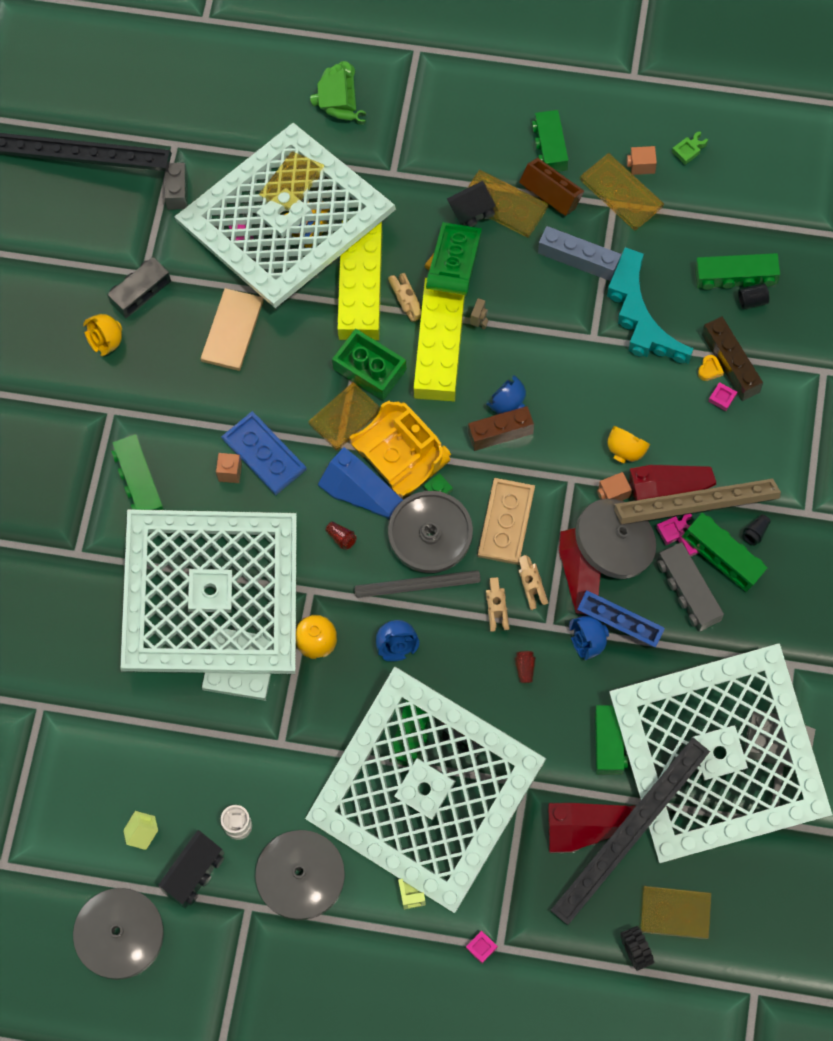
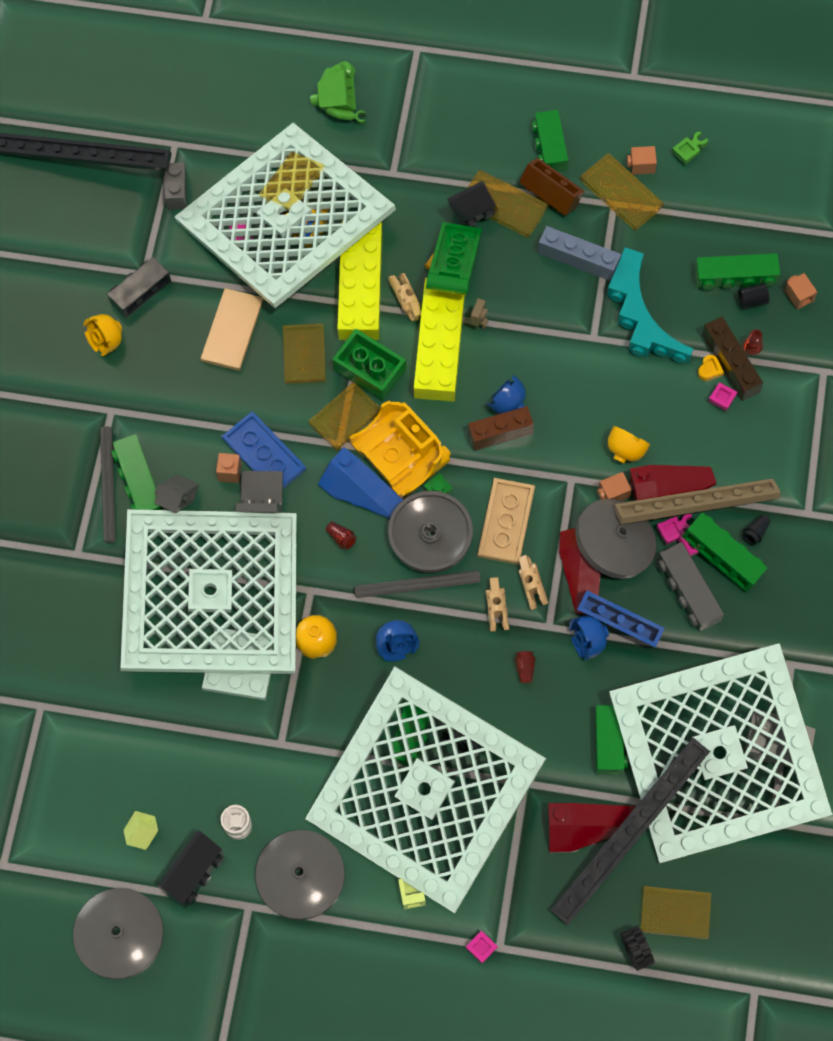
(107, 485): none -> dark grey axle
(176, 493): none -> dark grey brick
(261, 492): none -> dark grey bracket
(304, 353): none -> clear yellow tile
(754, 342): none -> clear red cone
(800, 291): none -> nougat brick

